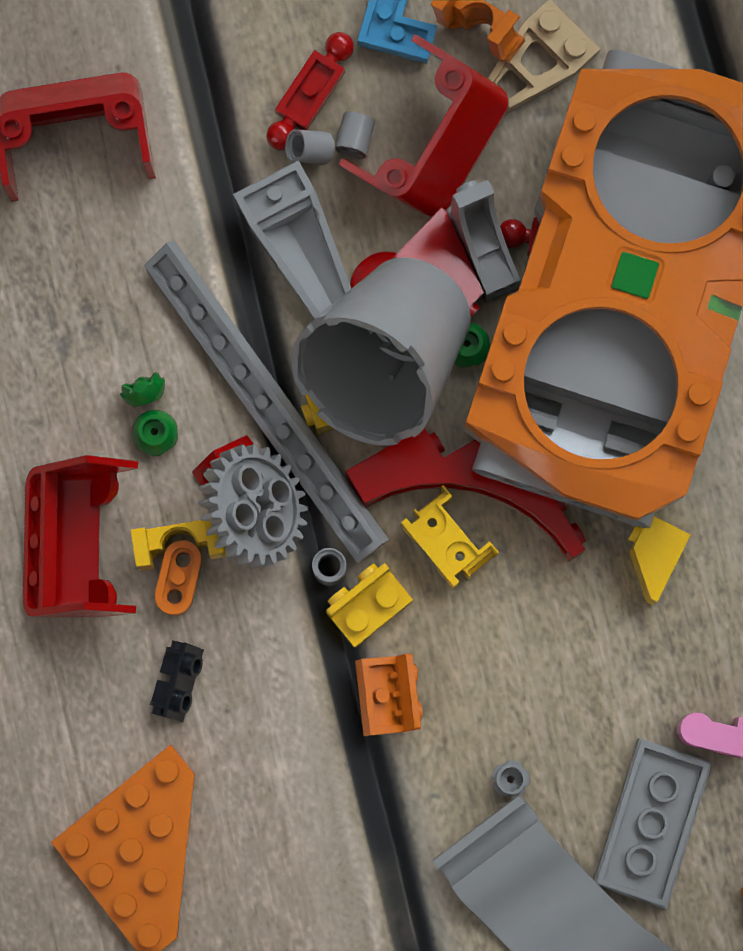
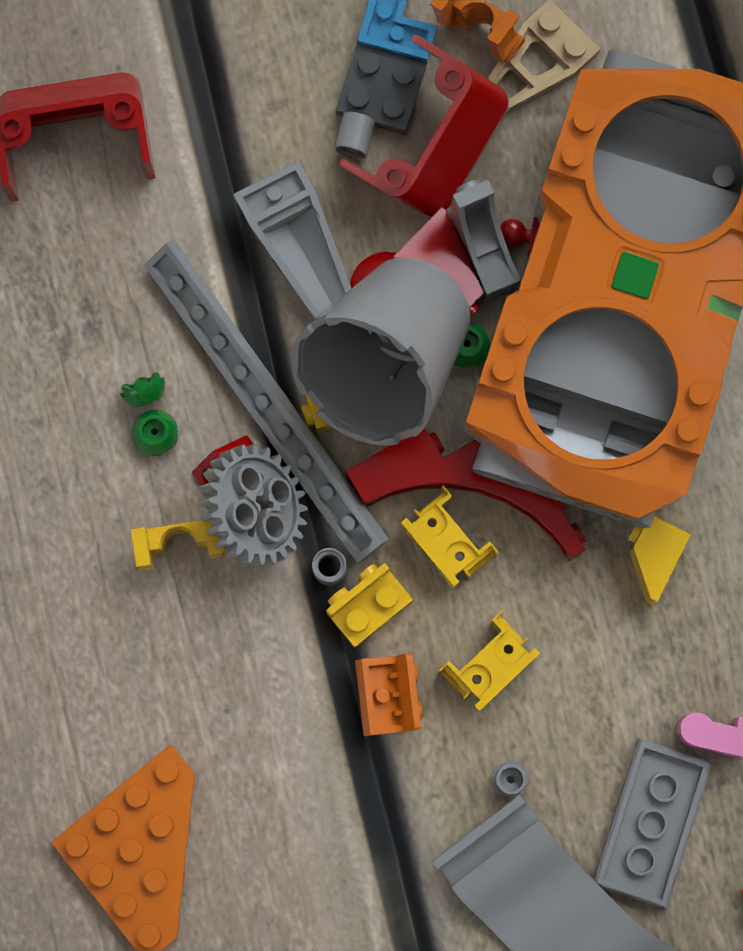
(64, 538): red windscreen -> none
(175, 697): black hinge -> none
(178, 578): orange plate -> none
(309, 146): light grey beam -> none
(310, 89): red plate -> none
(382, 87): none -> dark grey plate
(491, 665): none -> yellow piece

